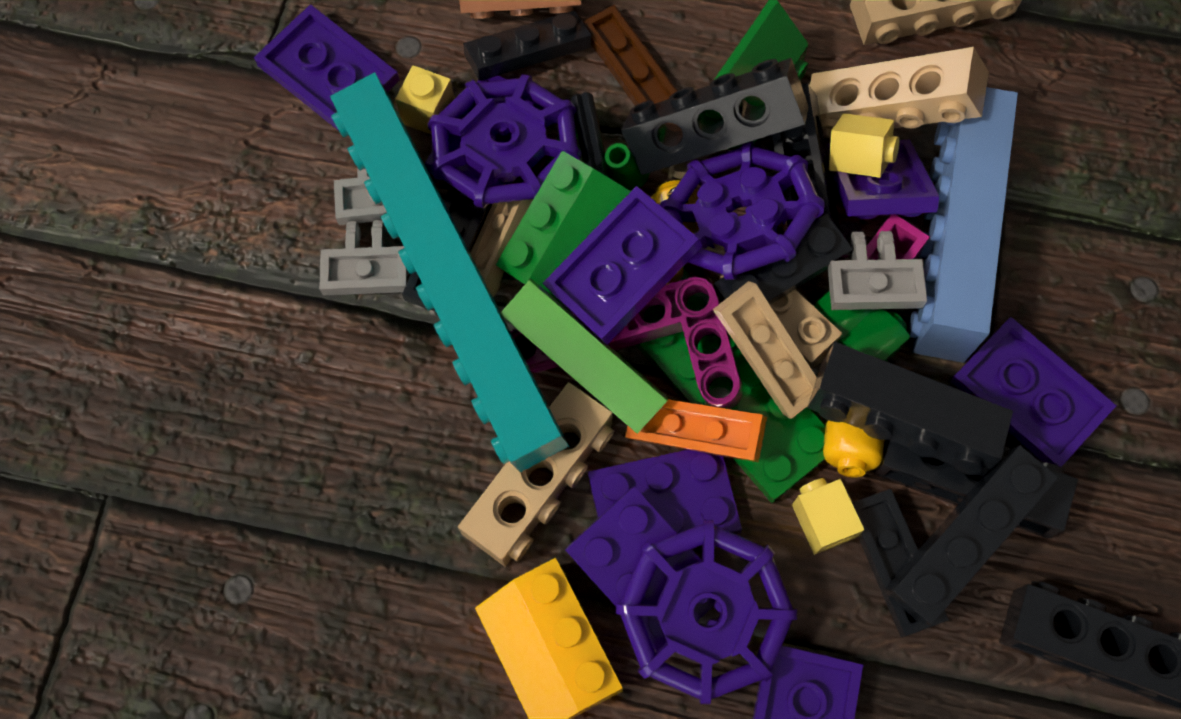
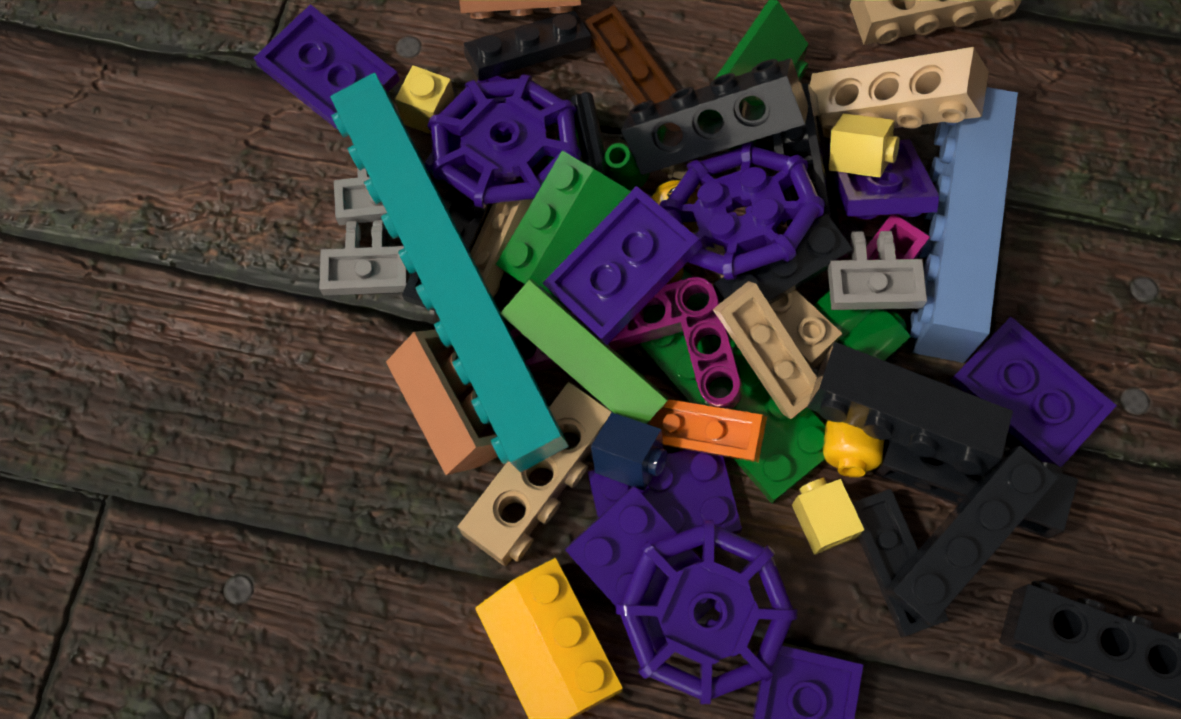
(442, 402): none -> nougat slope
(629, 451): none -> dark blue brick

